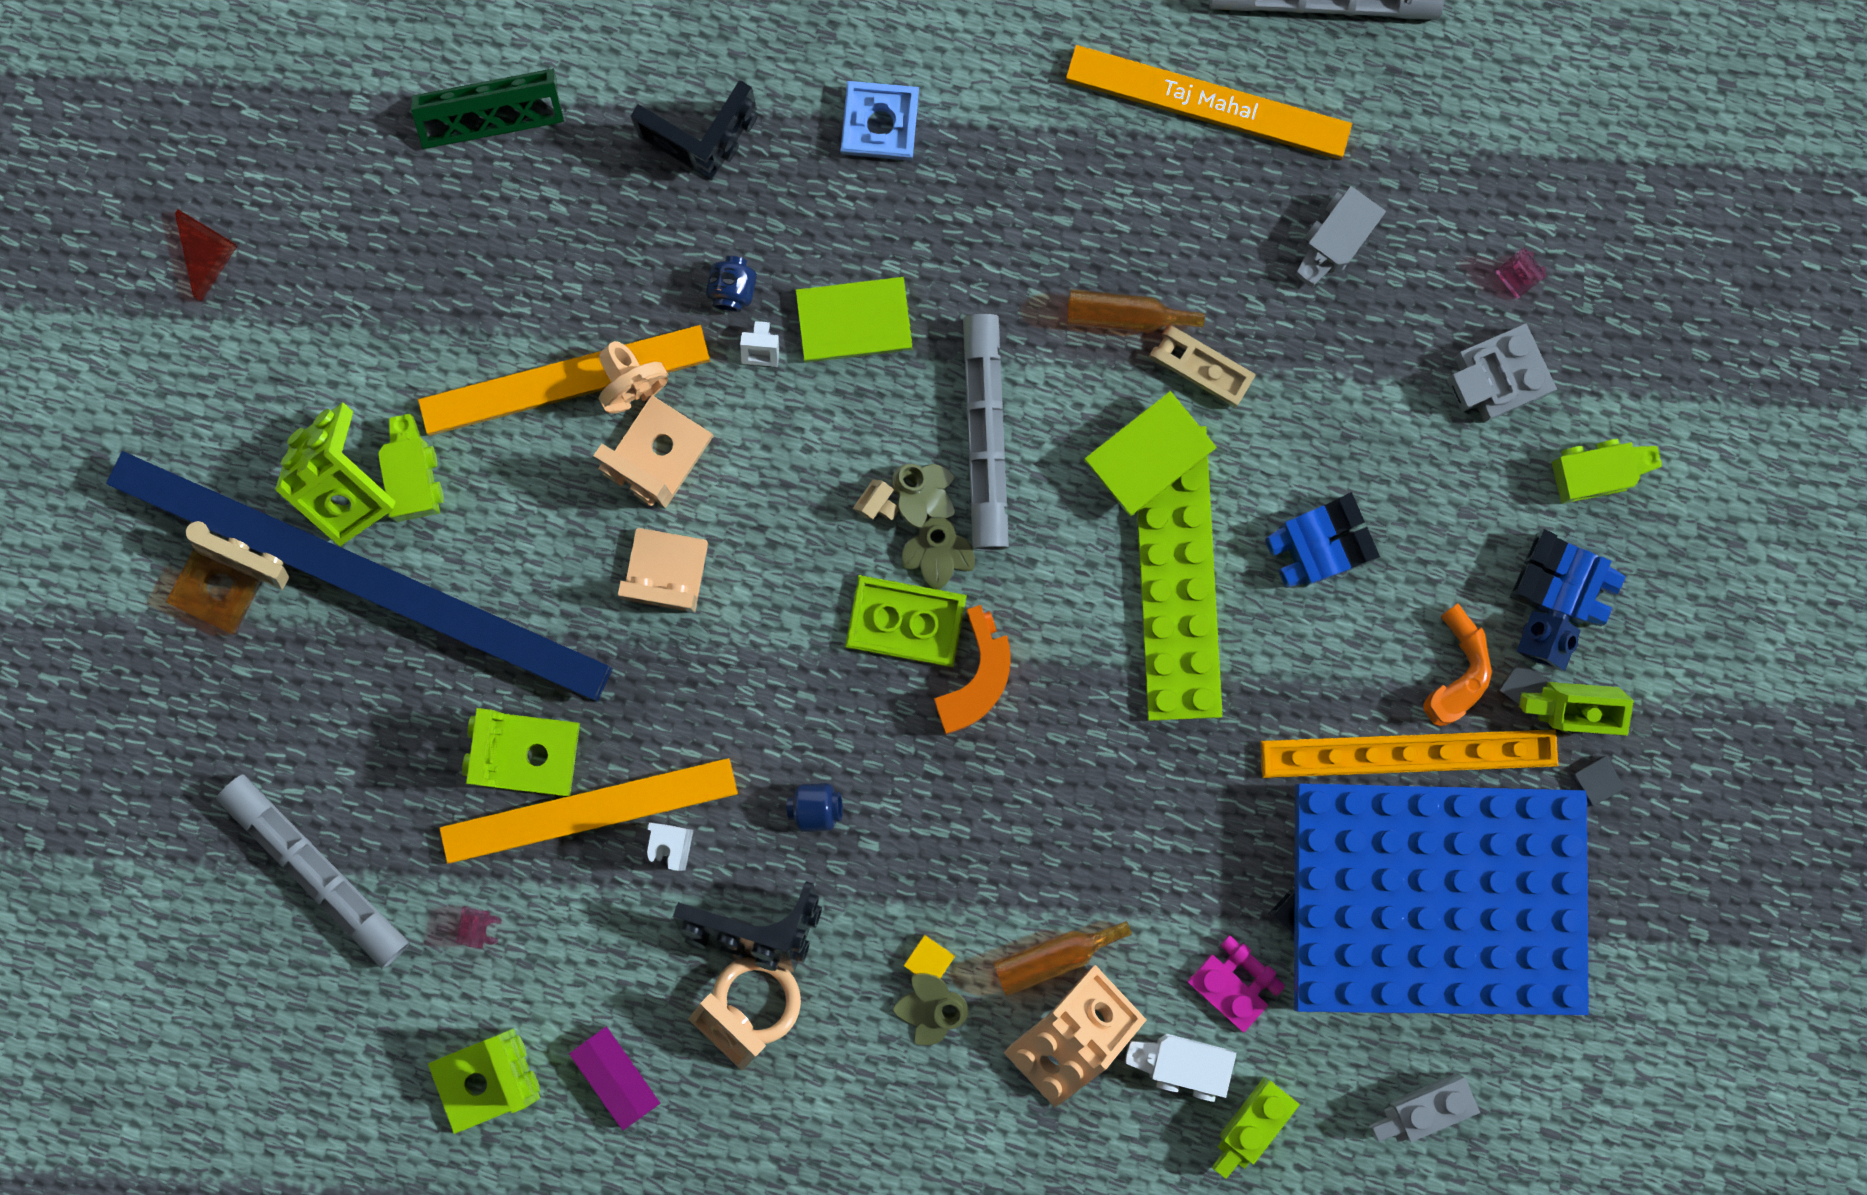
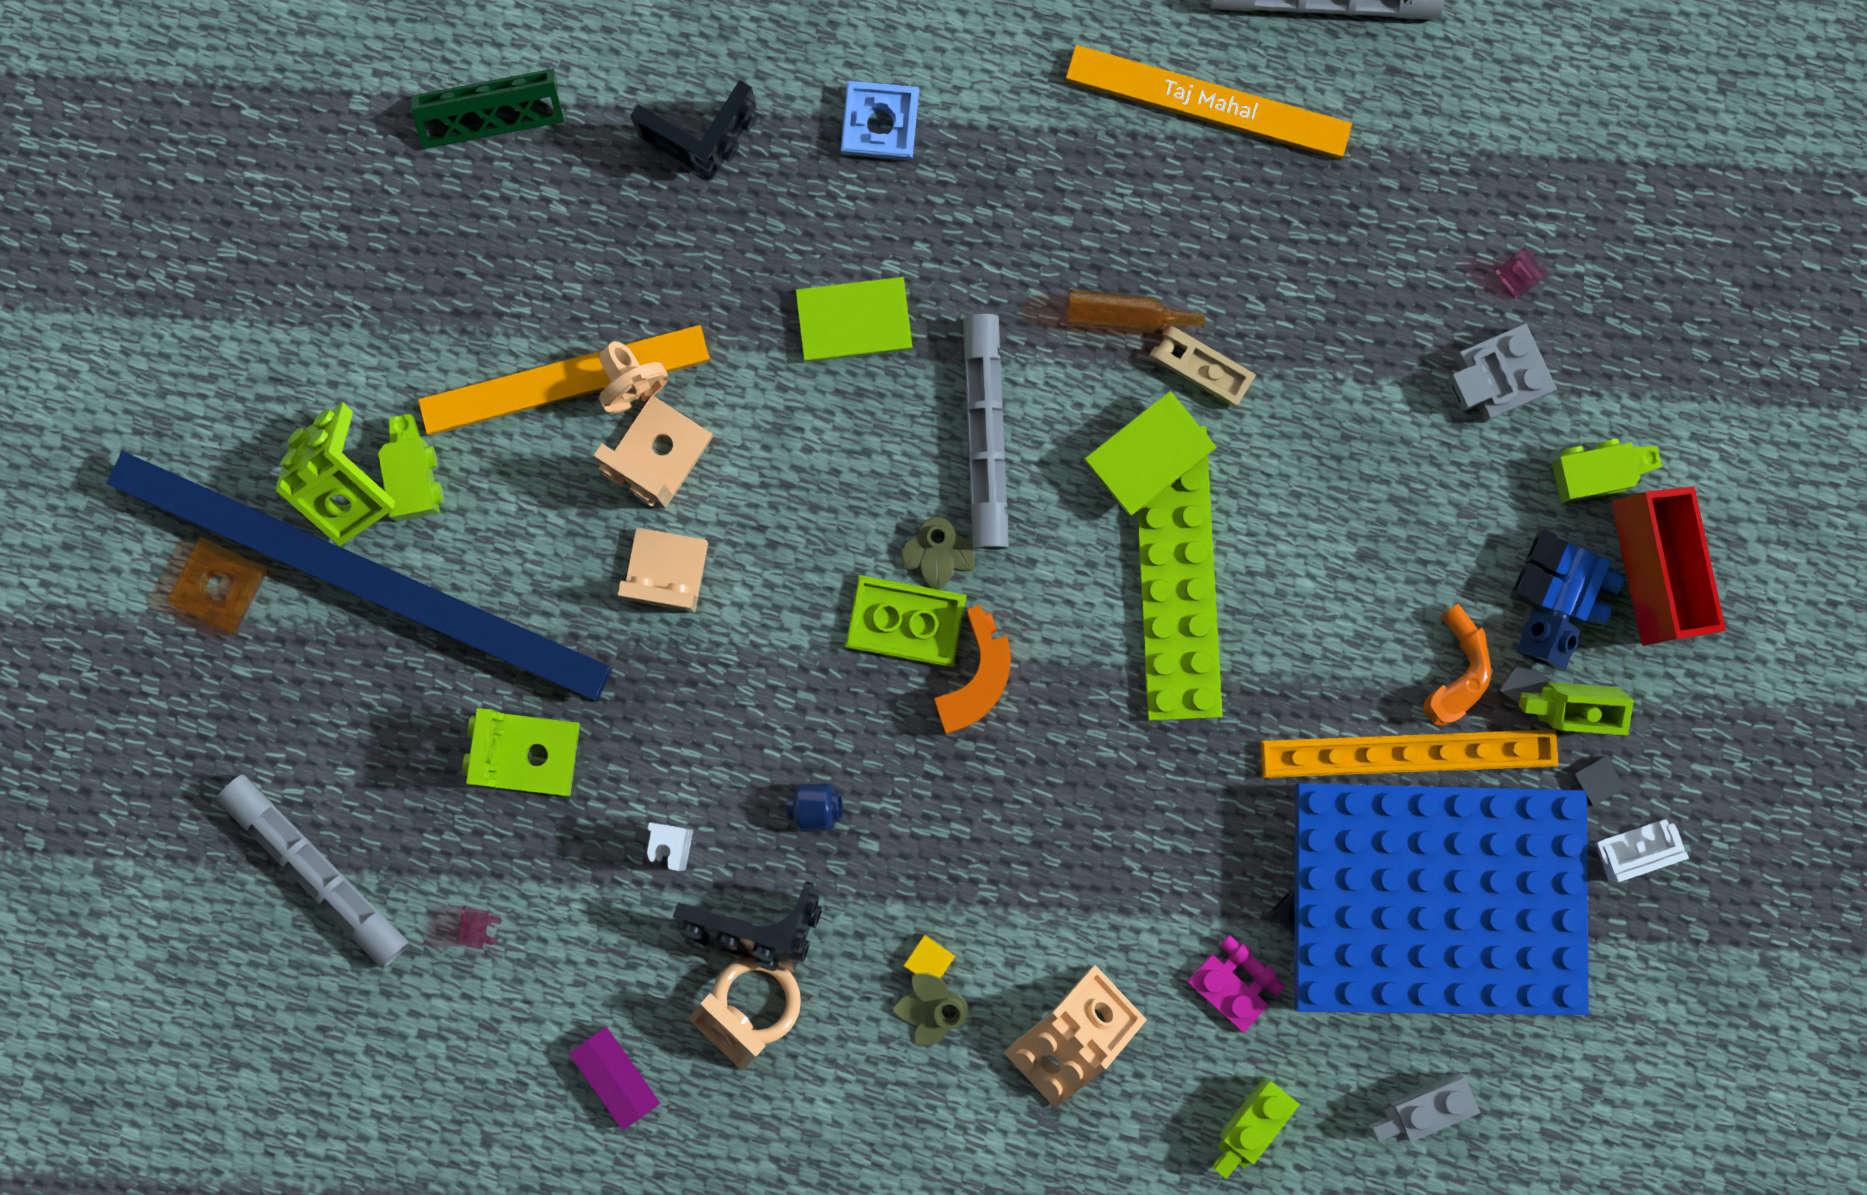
(204, 253): clear red tile -> none
(237, 556): tan plate -> none
(507, 1077): lime bracket -> none
(588, 811): light orange tile -> none
(731, 284): dark blue head -> none
(760, 347): white tile -> none
(875, 501): tan tile -> none
(927, 495): olive plate -> none
(1053, 957): clear orange piece -> none
(1184, 1063): white hinge -> none
(1310, 546): blue hips -> none
(1339, 237): light grey hinge -> none
(1641, 851): none -> white hinge
(1668, 565): none -> red piece

